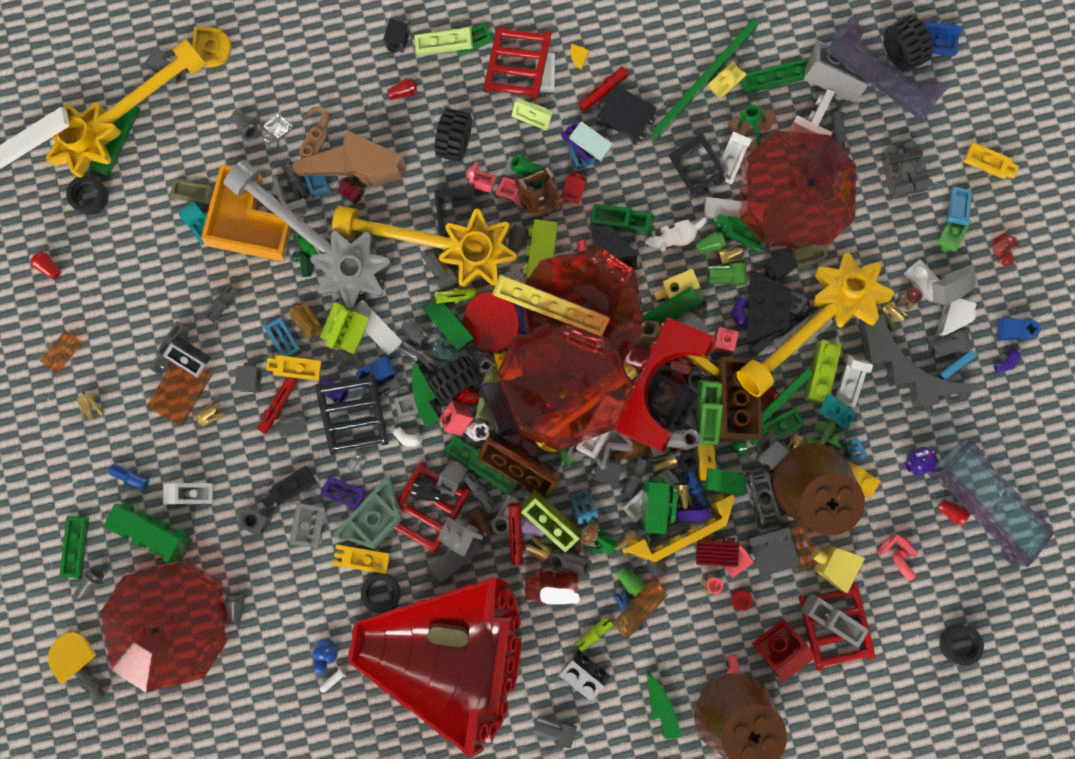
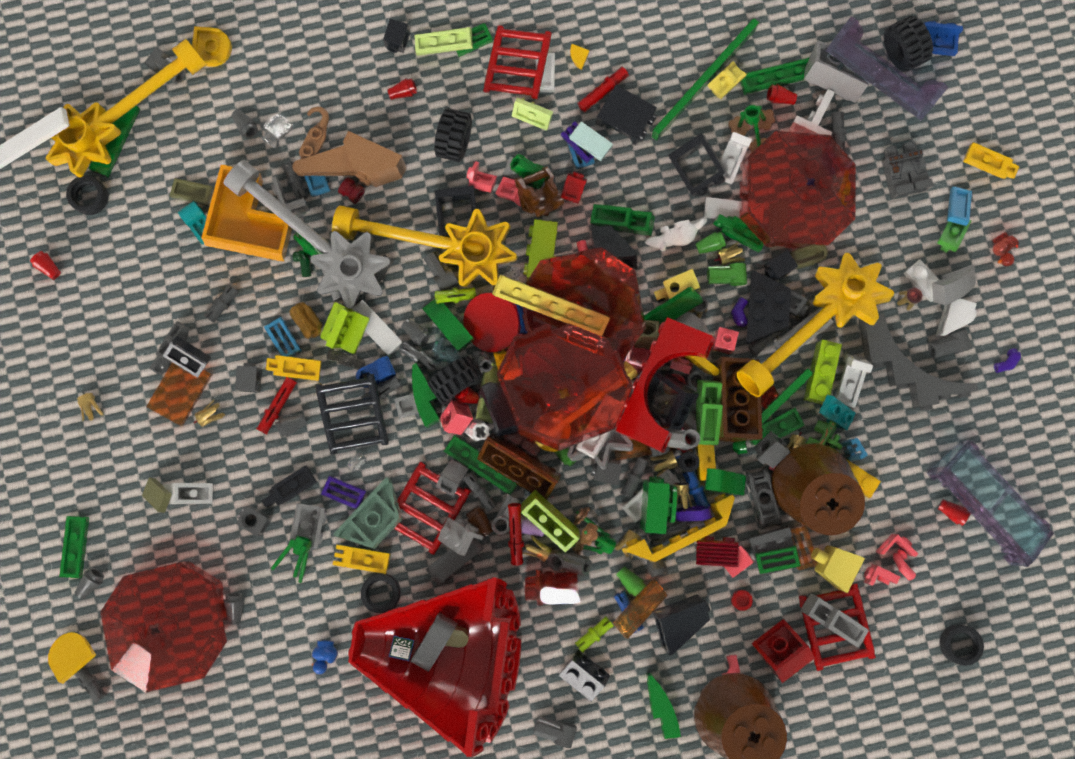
(59, 352): clear orange tile -> none
(128, 477): blue axle -> none
(148, 532): green wedge -> none
(156, 495): none -> olive tile
(301, 547): none -> green plant
(333, 679): white piece -> none
(337, 396): dark purple cone -> none
(401, 648): none -> tile
(410, 440): white arm -> none
(424, 492): black cone -> none
(434, 642): none -> dark grey beam
(517, 238): dark grey cone -> none
(587, 514): dark azure tile -> none
(680, 621): none -> black slope
(713, 584): coral piece -> none
(780, 567): none -> green tile
(781, 95): none -> red cone
(883, 575): none -> coral bracket
(891, 309): pearl gold piece -> none
(921, 461): dark purple head -> none
(955, 365): dark azure tile -> none
(1015, 329): blue piece -> none

